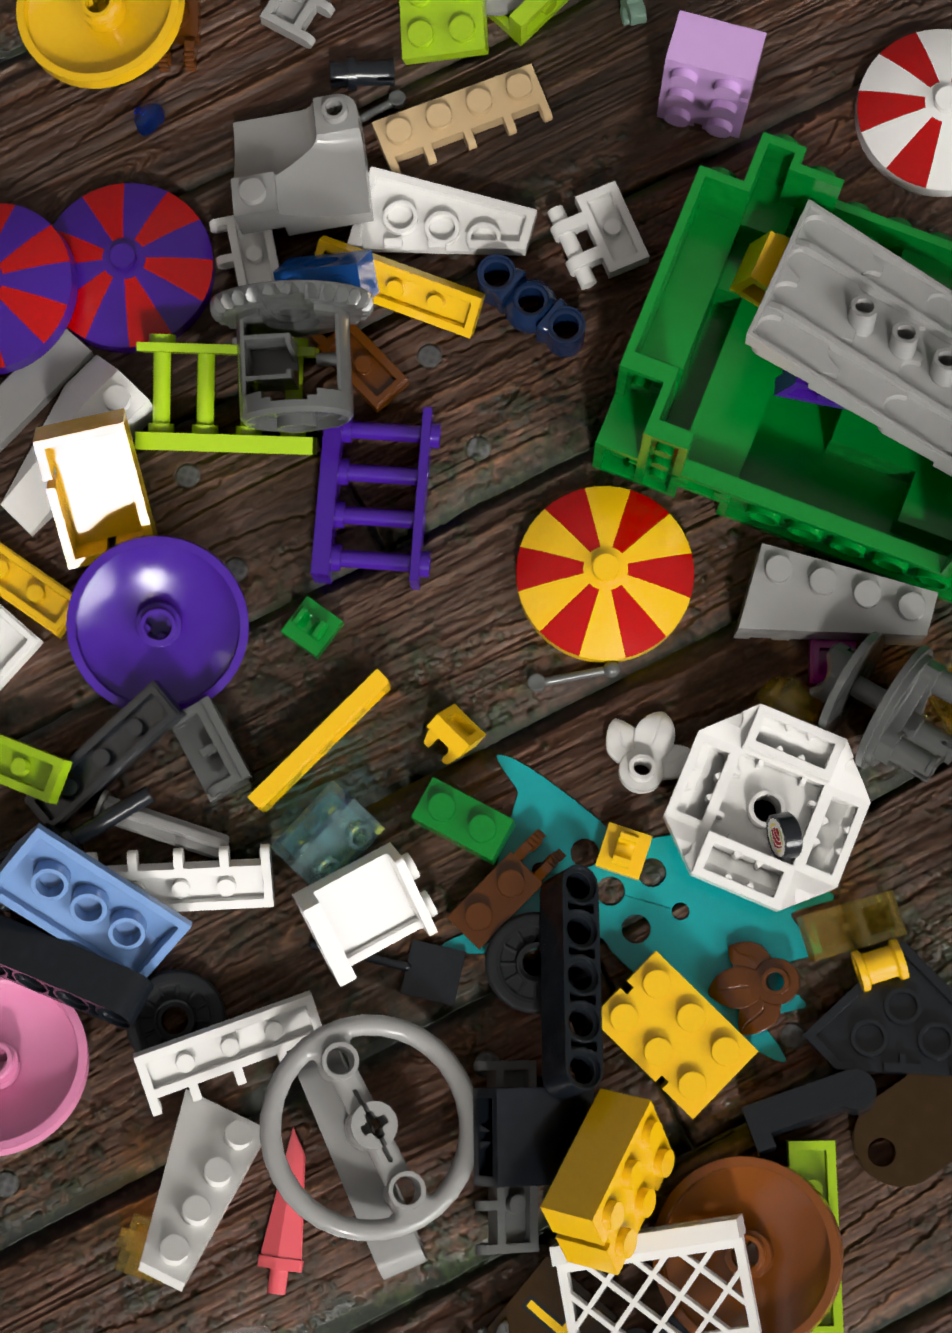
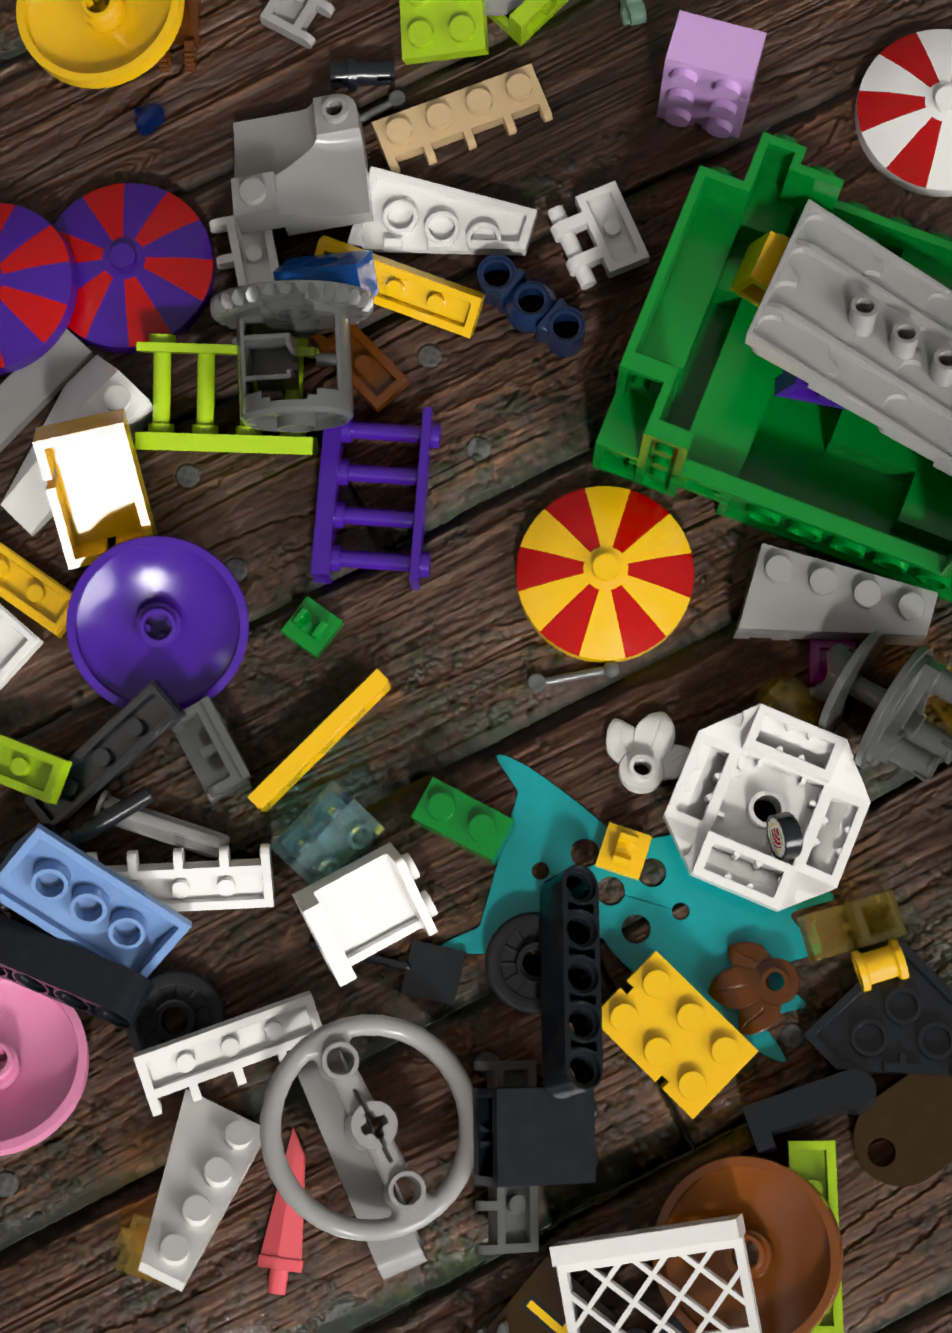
(455, 731): yellow tile -> none
(502, 892): reddish brown hinge -> none
(608, 1181): yellow piece -> none

